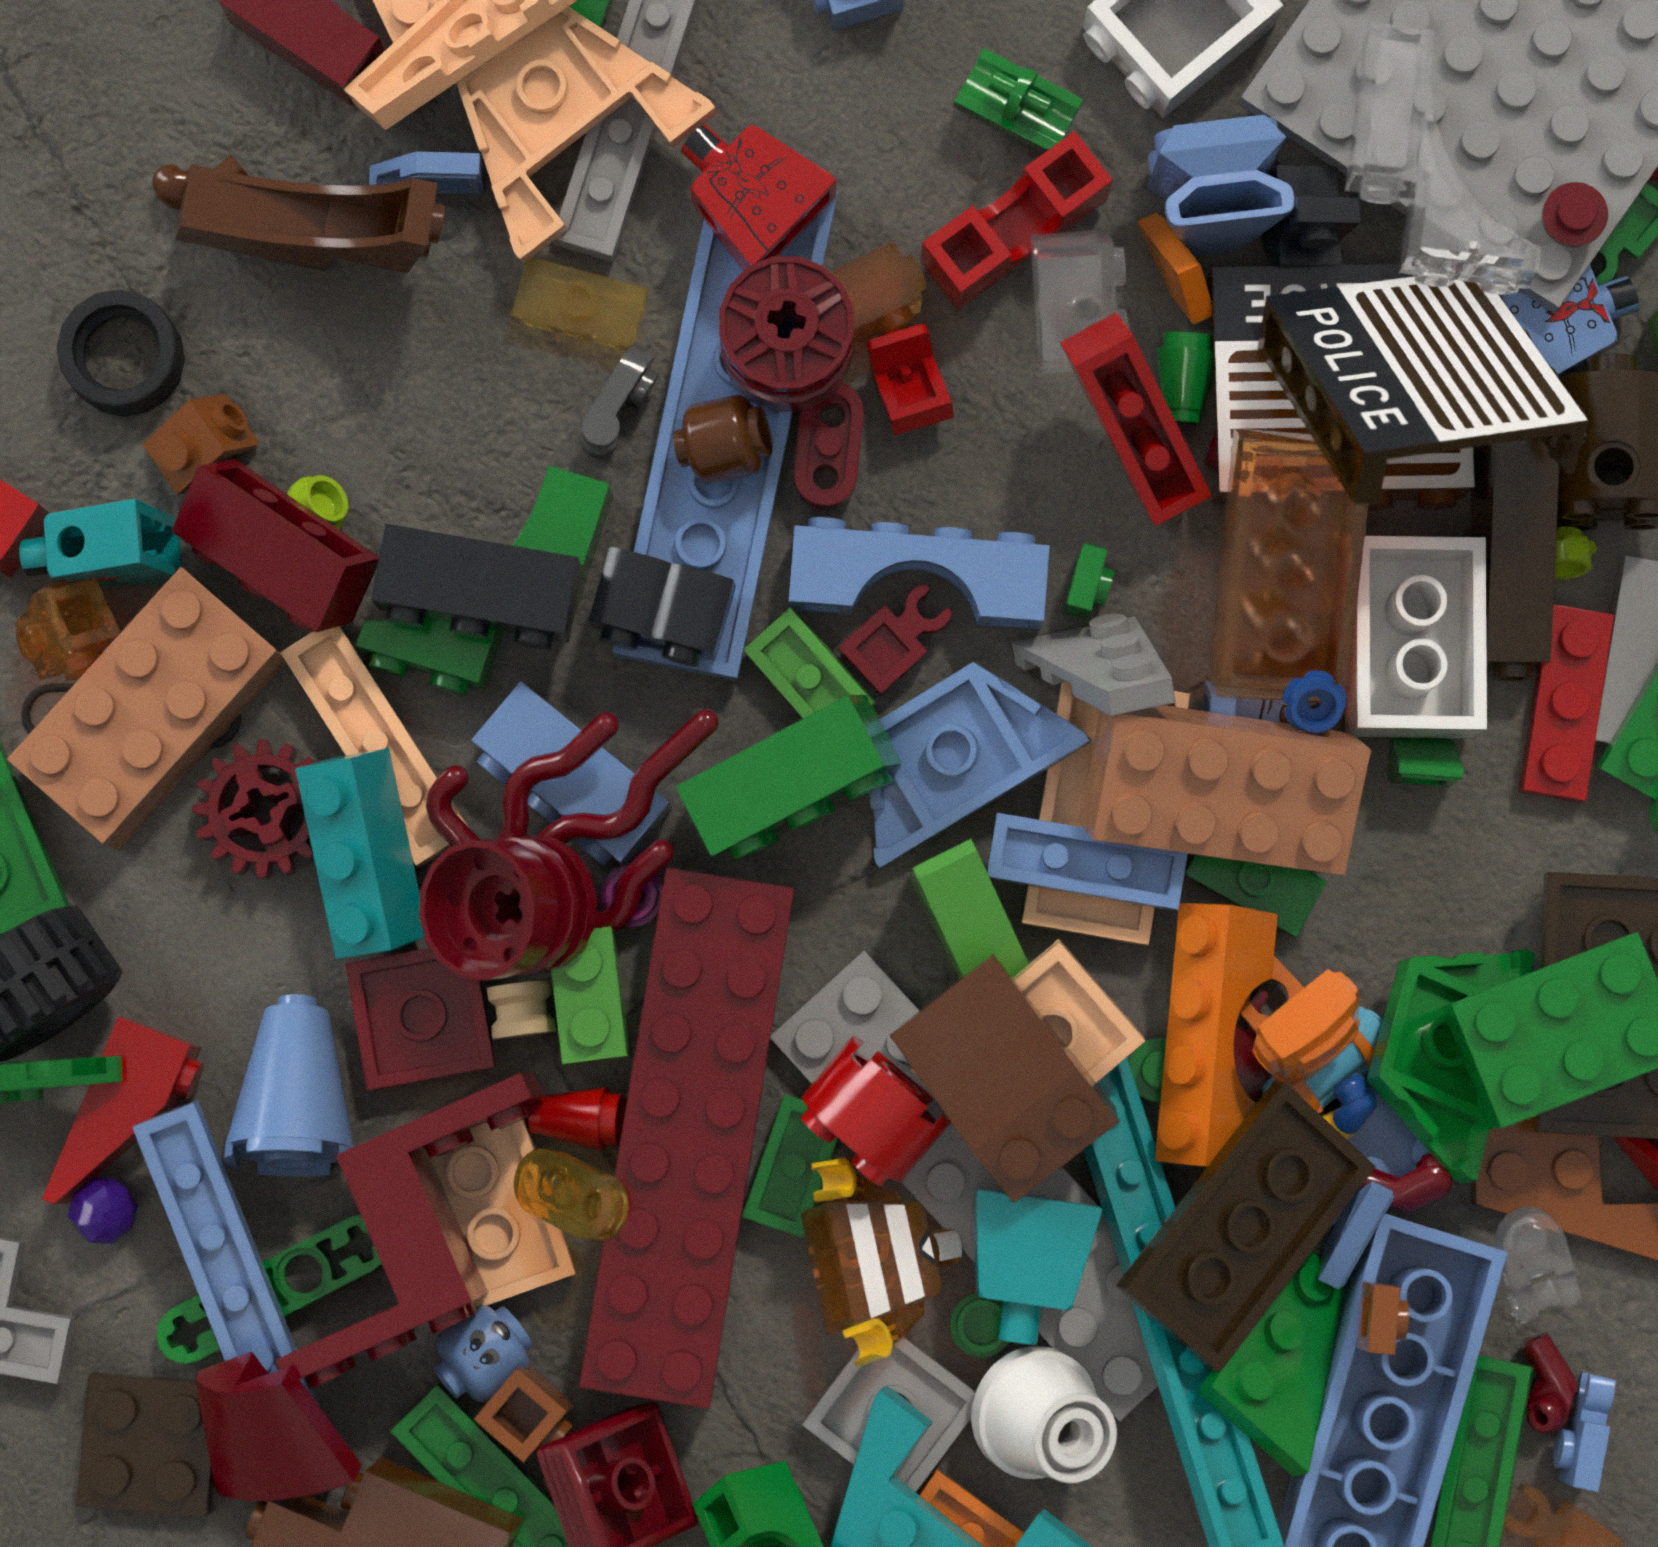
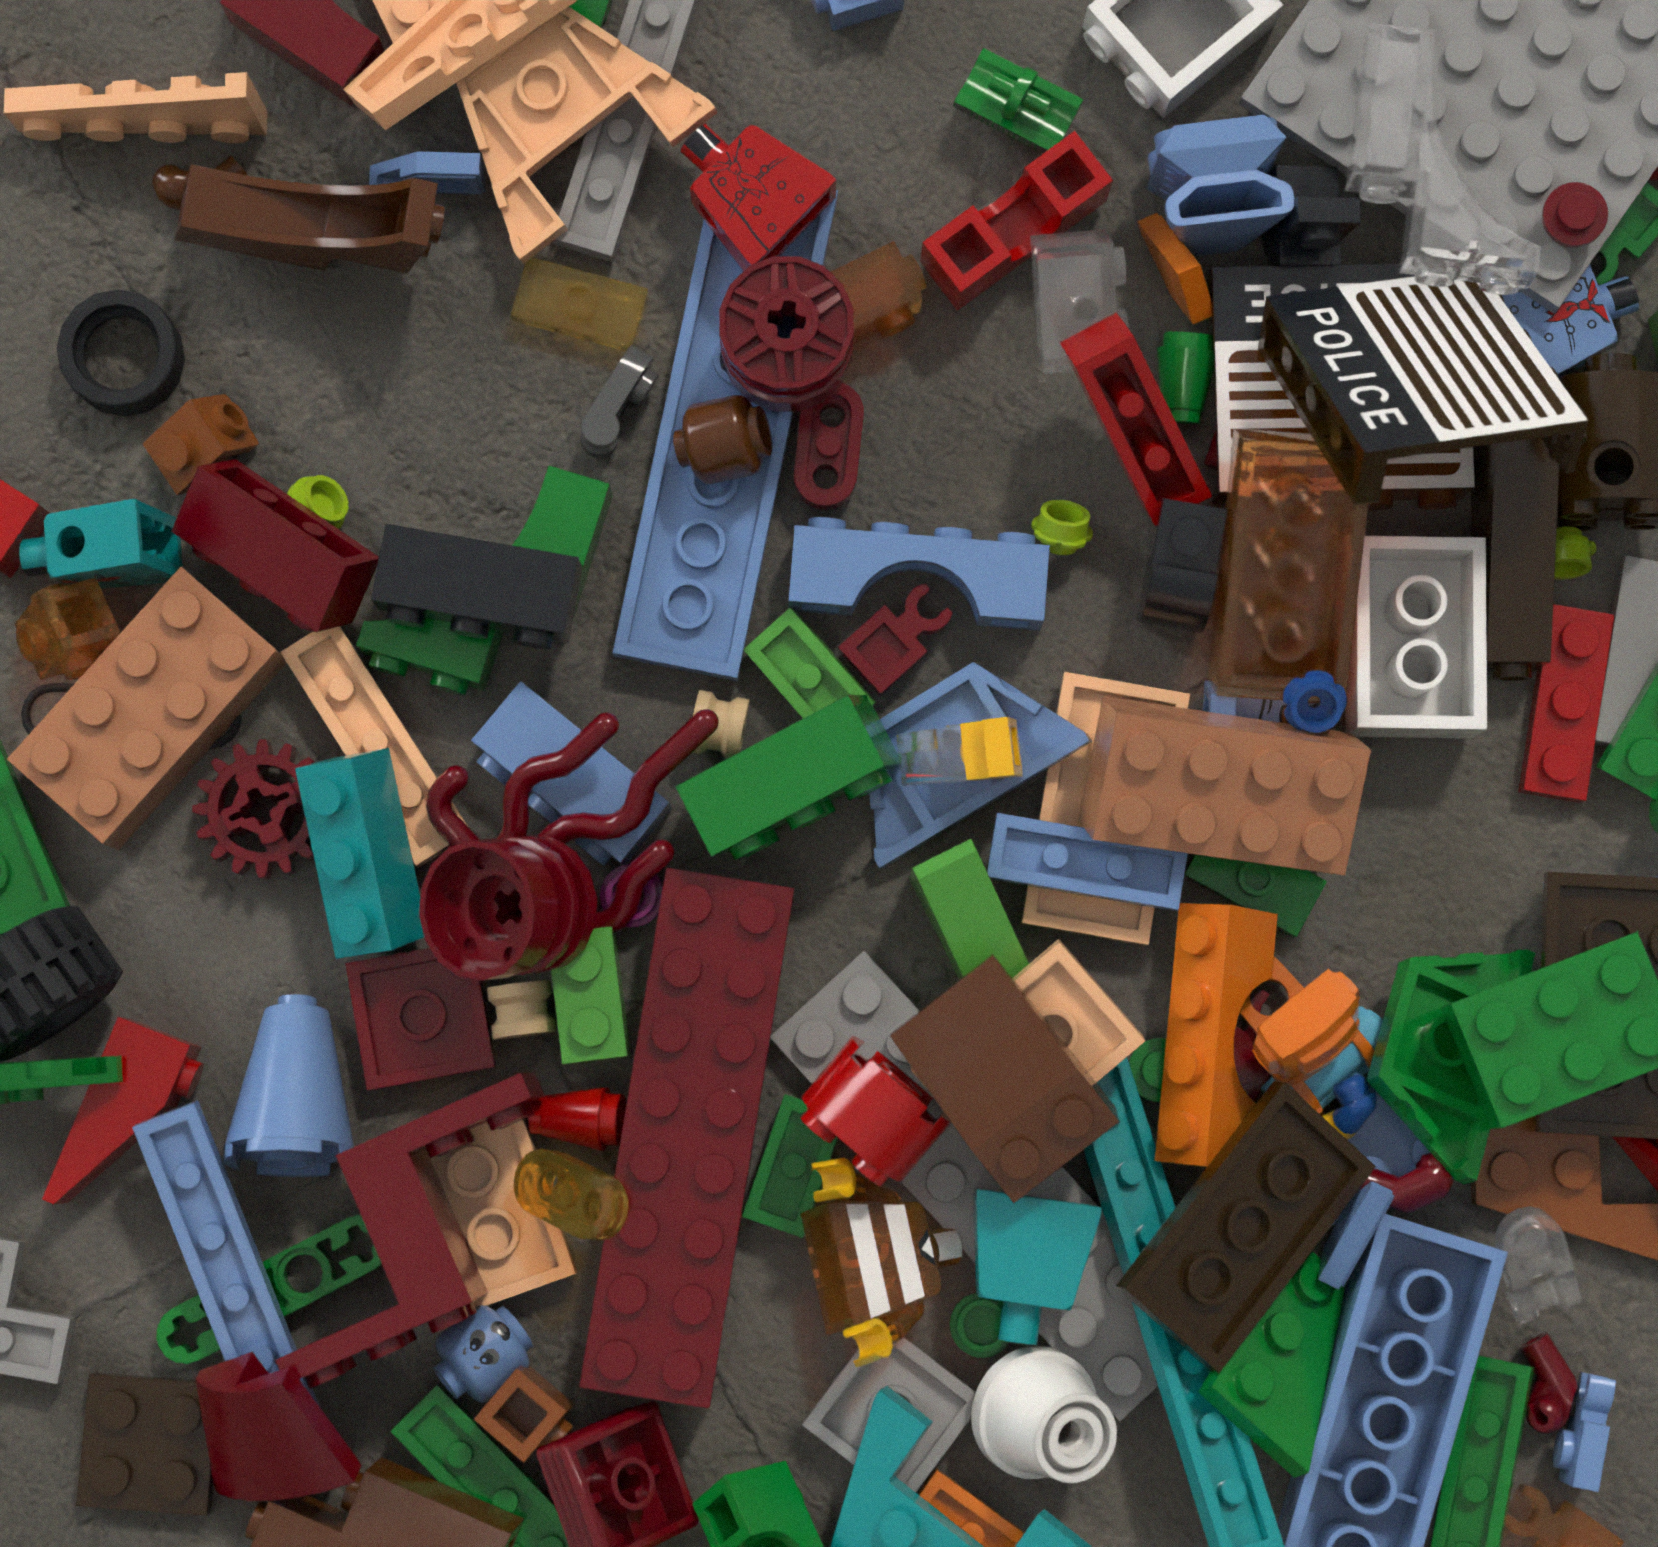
(102, 1210): dark purple tile -> none
(128, 106): none -> light nougat wing
(661, 606): black brick -> none
(731, 726): none -> tan wheel
(908, 379): red bracket -> none
(960, 753): none -> leg
(1062, 526): none -> lime plate
(1089, 582): green plate -> none
(1105, 662): light grey wing -> none
(1183, 566): none -> black brick
(1382, 1318): dark orange plate -> none
(1424, 761): green slope -> none

